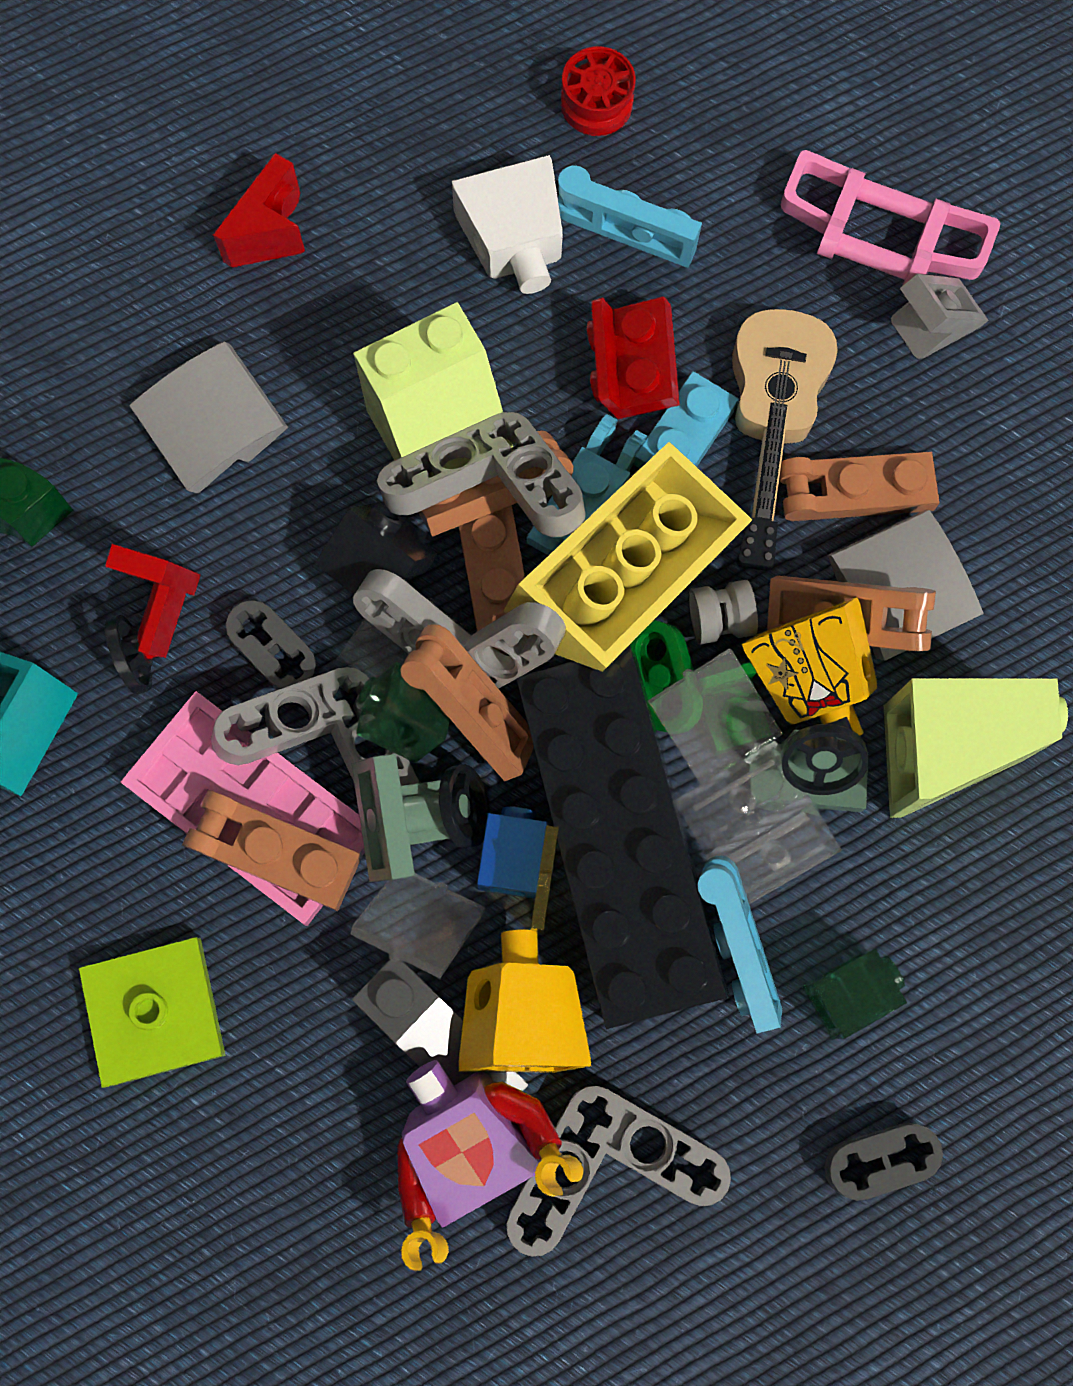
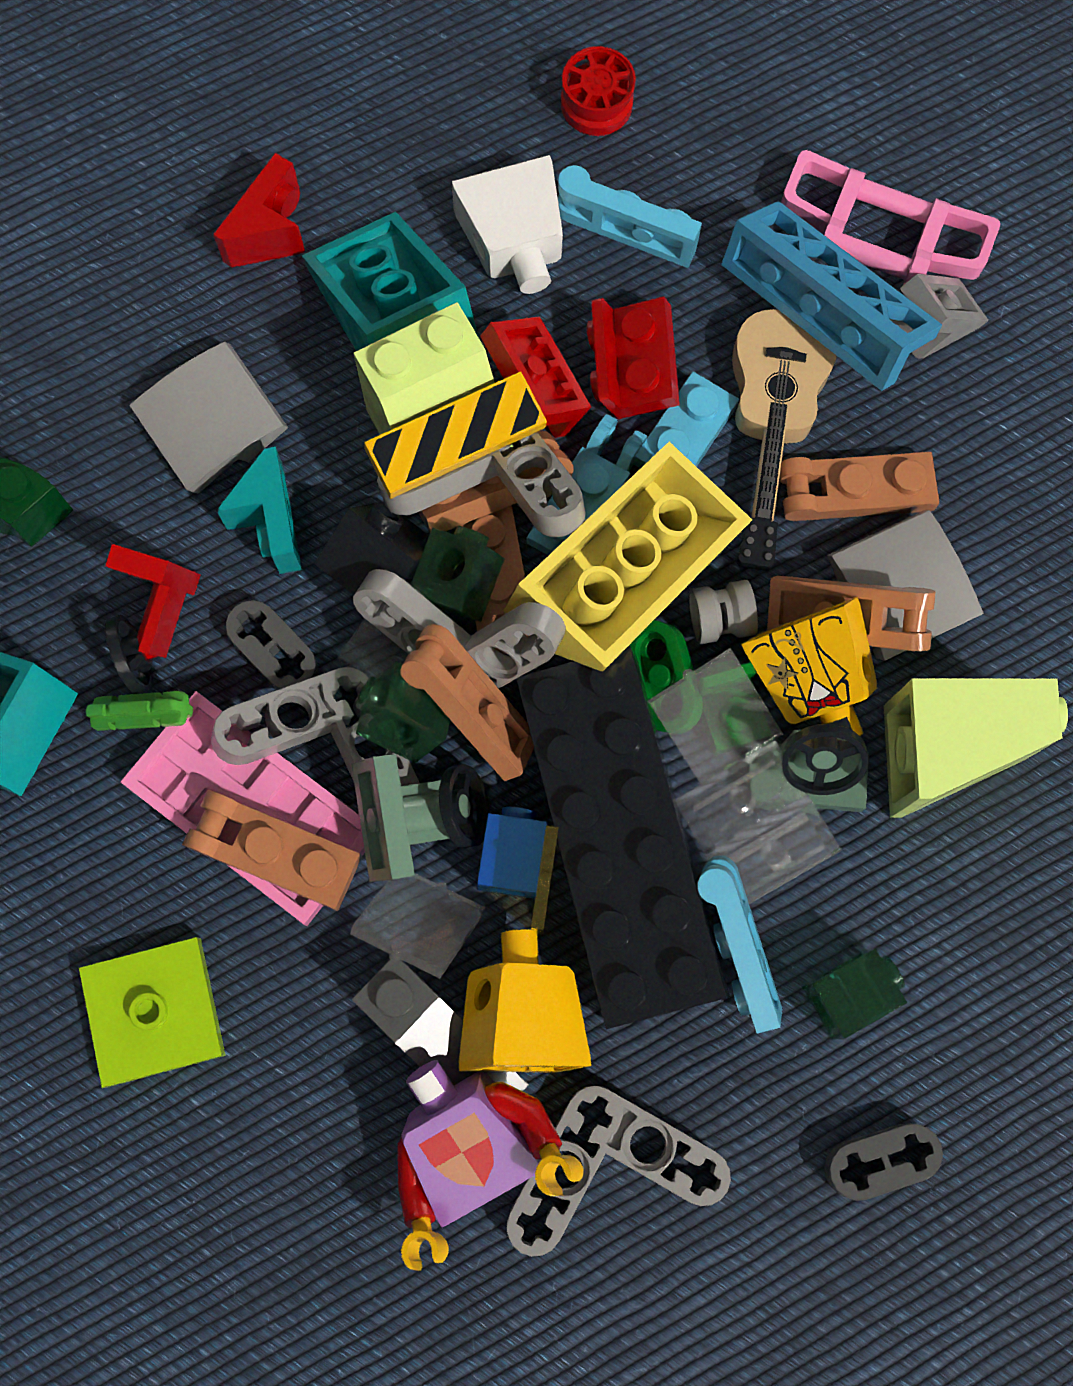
(139, 711): none -> bright green axle
(264, 501): none -> teal slope
(383, 280): none -> teal slope
(455, 435): none -> yellow tile
(472, 589): none -> clear green brick
(529, 348): none -> red bracket
(819, 295): none -> dark azure fence

